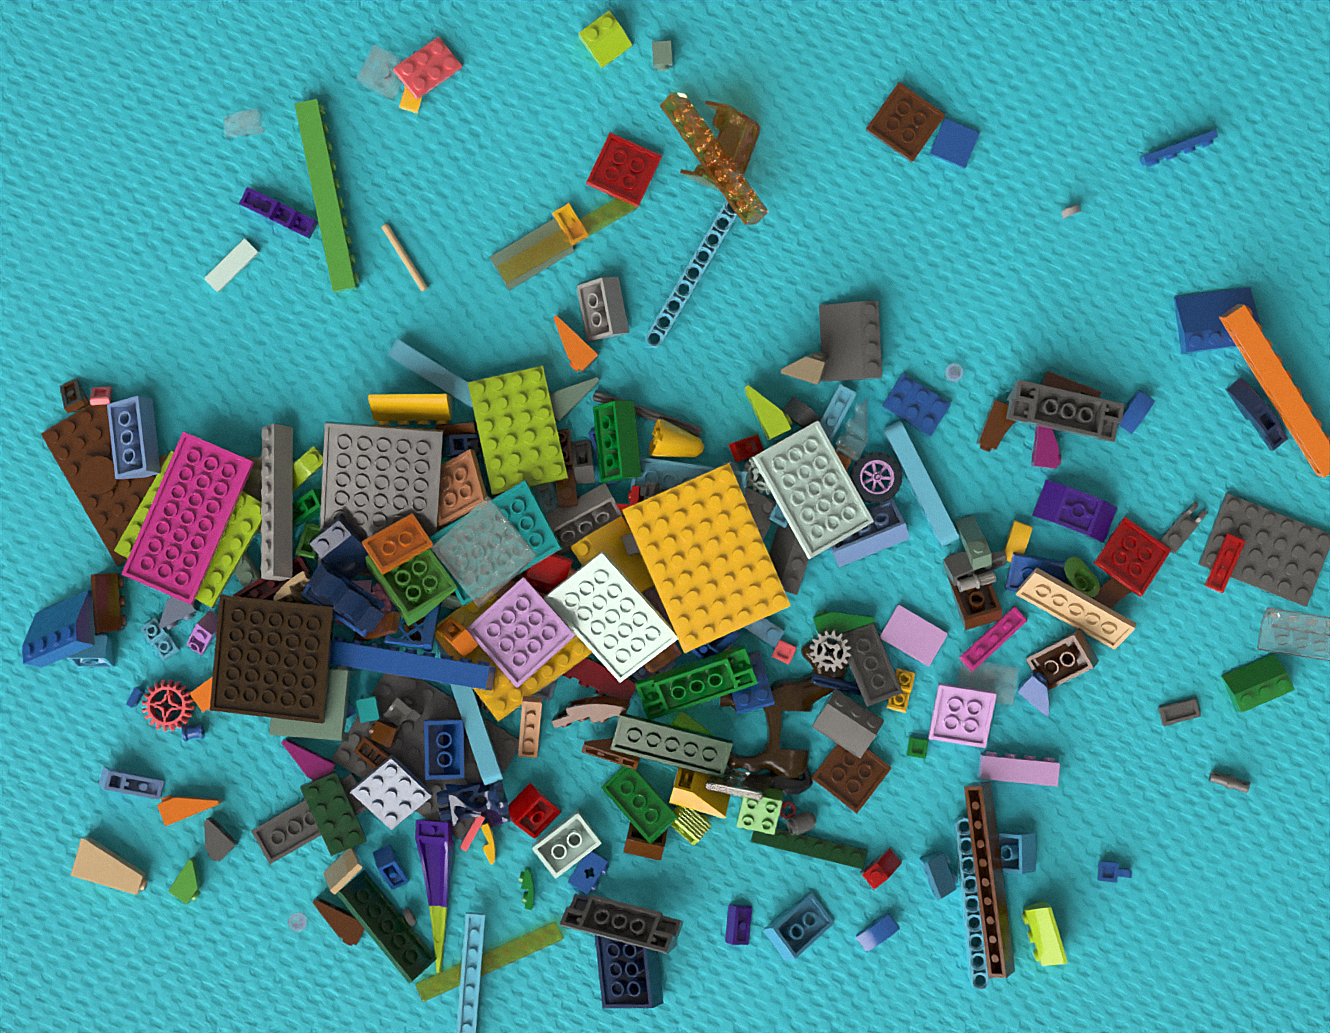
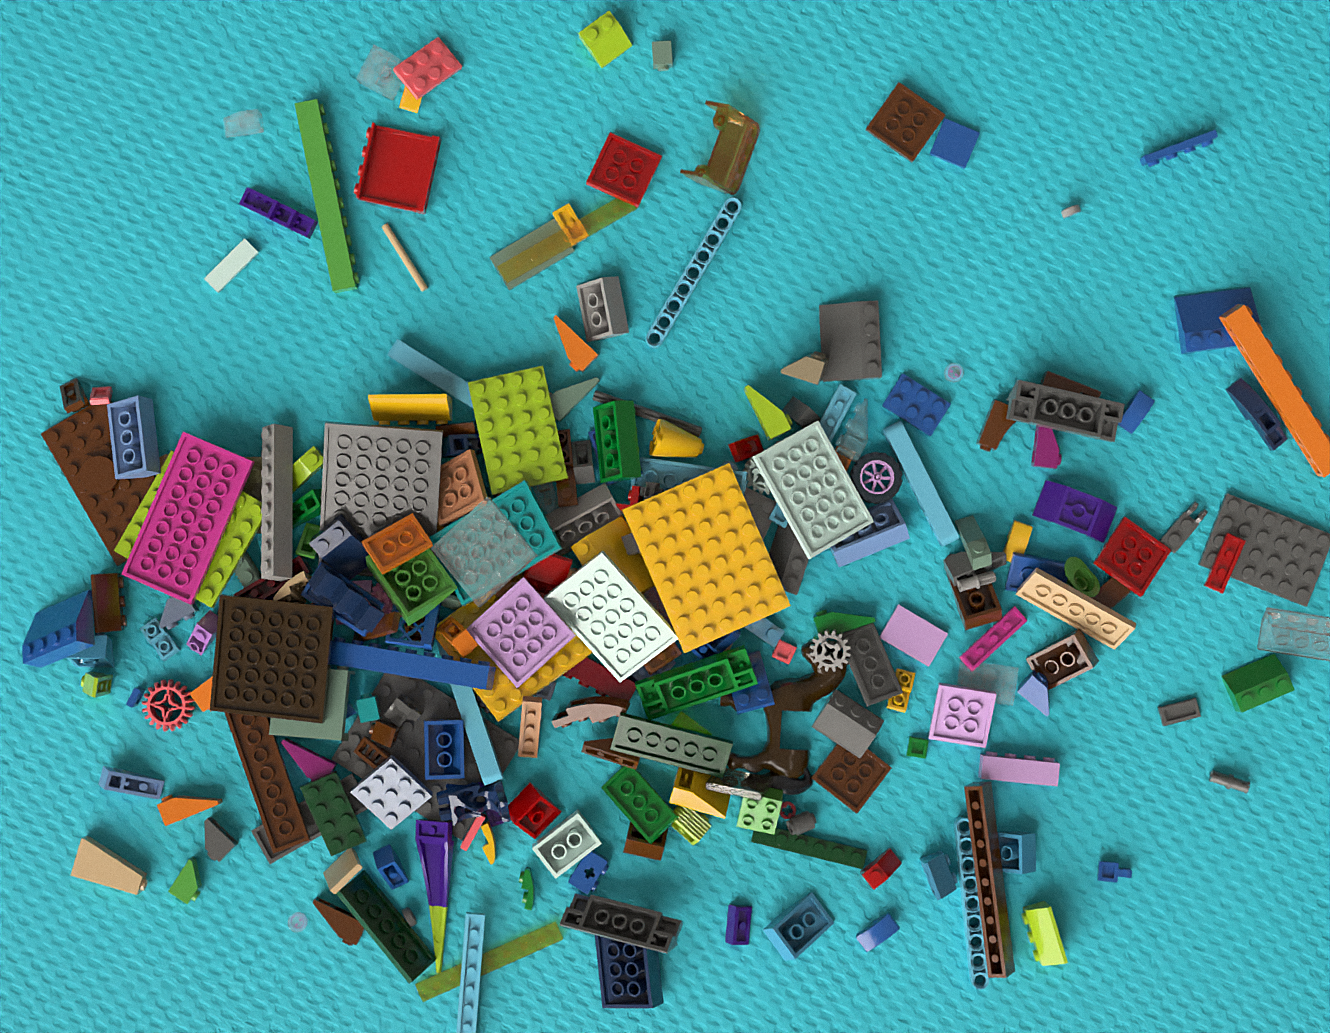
(96, 684): none -> lime slope
(193, 731): blue bush -> none
(268, 781): none -> reddish brown plate
(397, 168): none -> red panel
(714, 158): clear orange brick -> none
(835, 683): dark blue axle -> none

